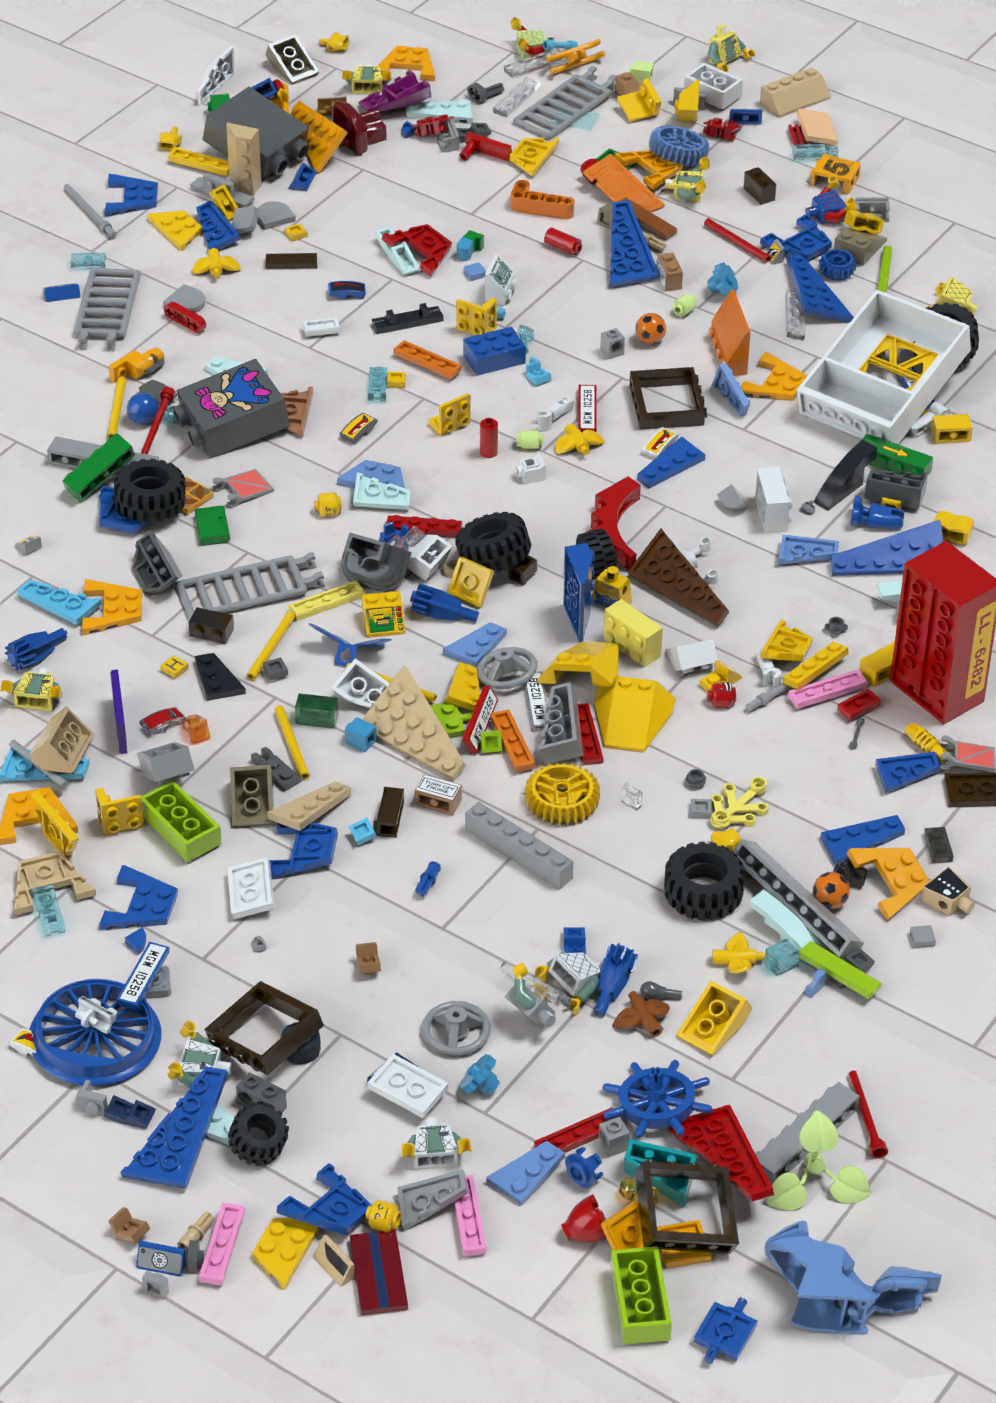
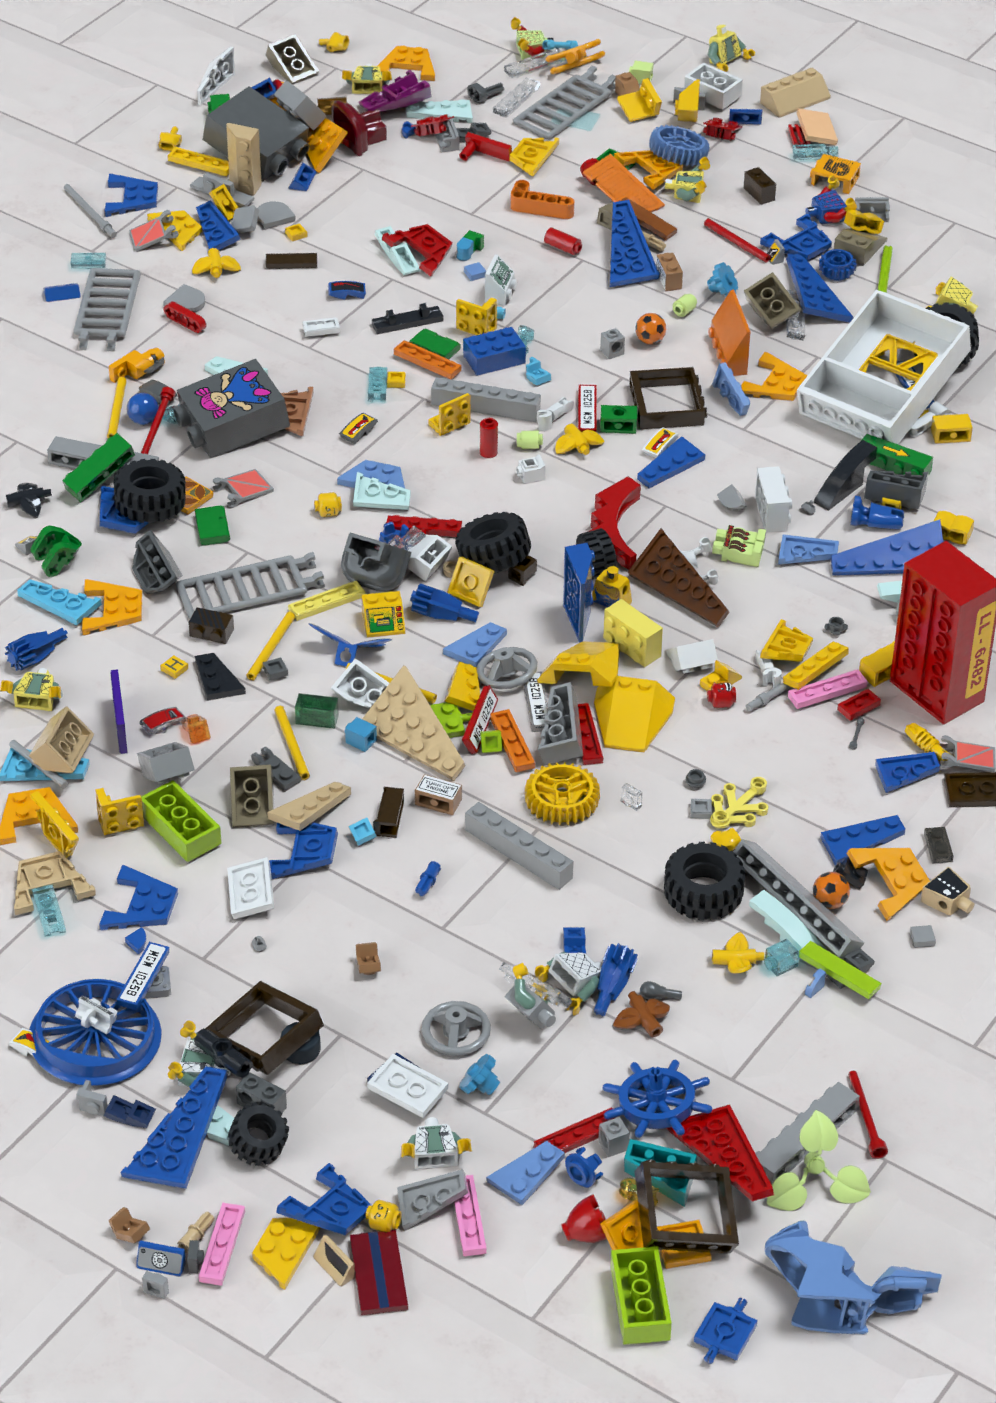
(28, 497): none -> black plant
(56, 548): none -> green piece
(153, 231): none -> flag
(223, 1053): none -> black piece
(299, 105): none -> light grey brick
(436, 343): none -> green piece
(488, 399): none -> light grey brick
(618, 419): none -> green brick
(714, 1018): yellow slope -> none
(739, 545): none -> yellowish green hips
(771, 301): none -> dark tan slope

